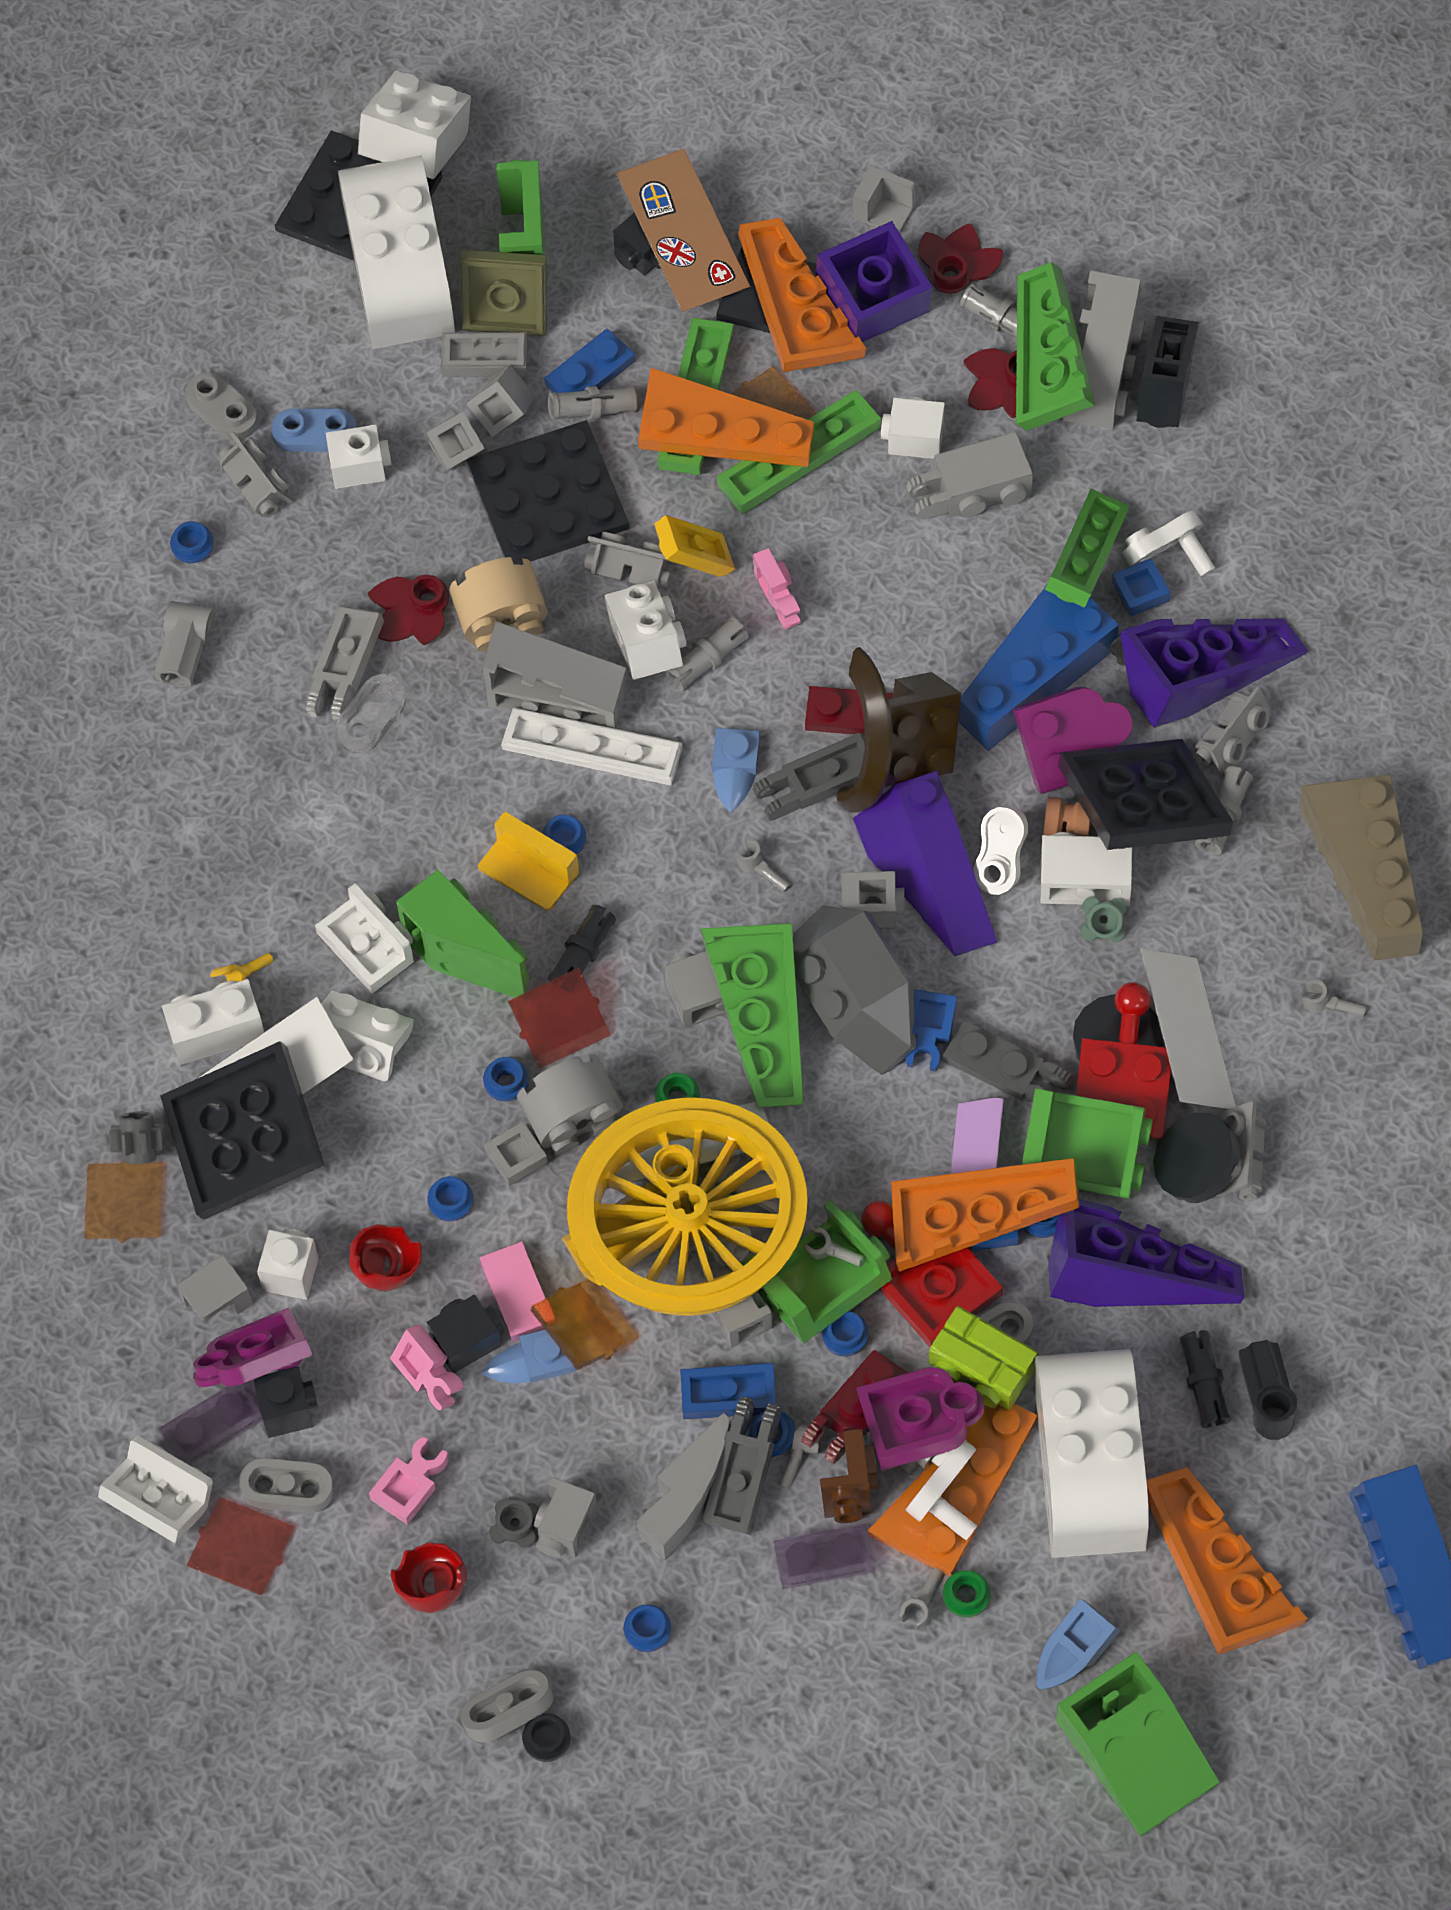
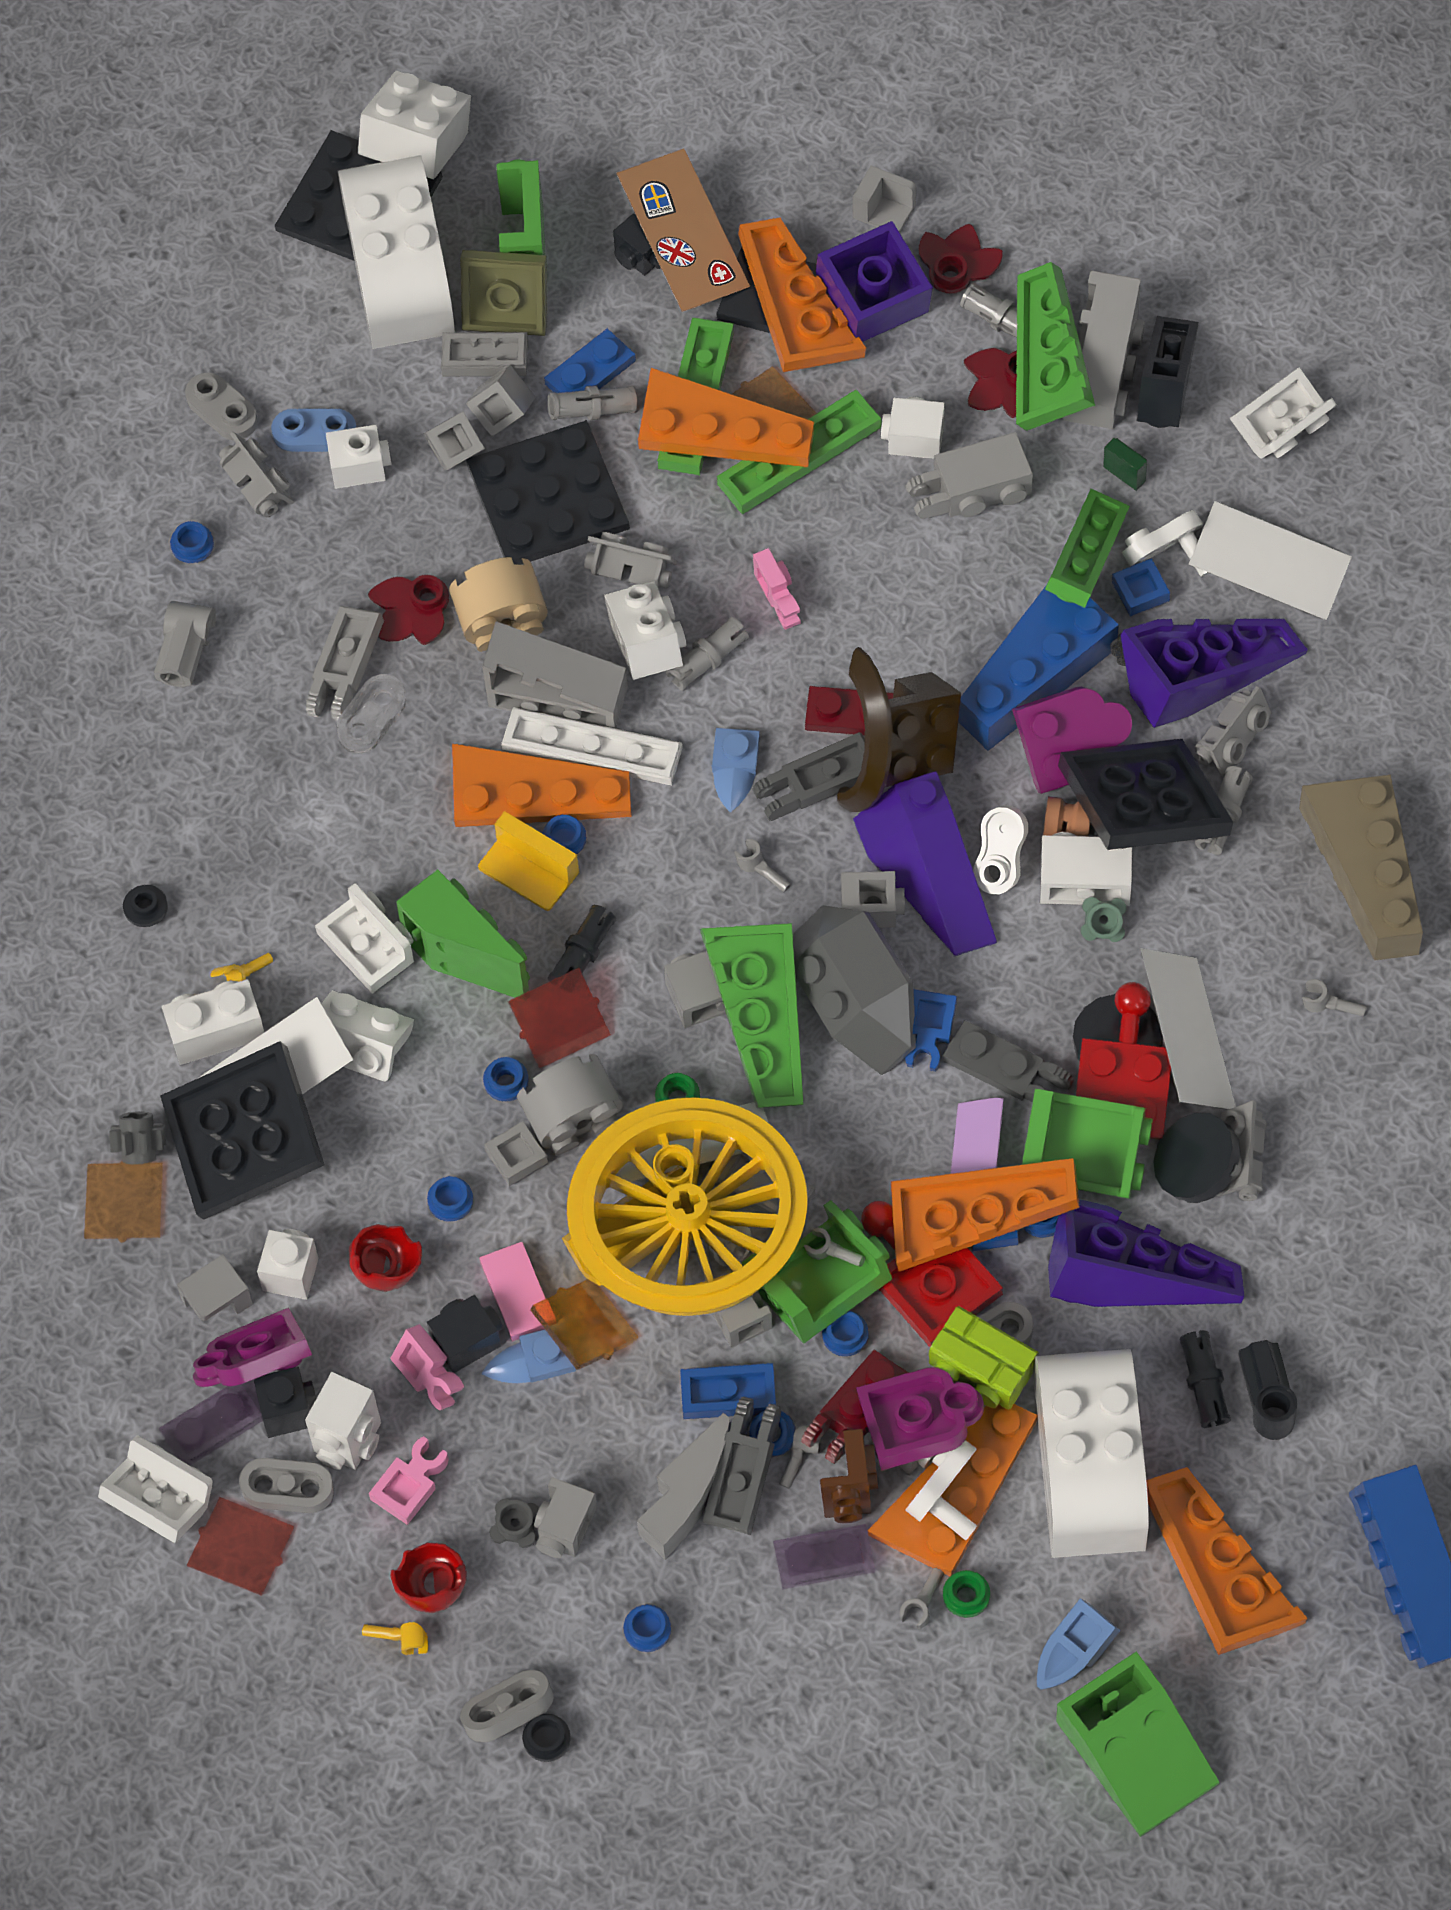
(145, 916): none -> black plate
(343, 1423): none -> white brick
(410, 1634): none -> yellow hand
(533, 788): none -> orange wing
(694, 546): yellow plate -> none
(1125, 463): none -> dark green tile
(1270, 560): none -> white sticker
(1281, 414): none -> white bracket

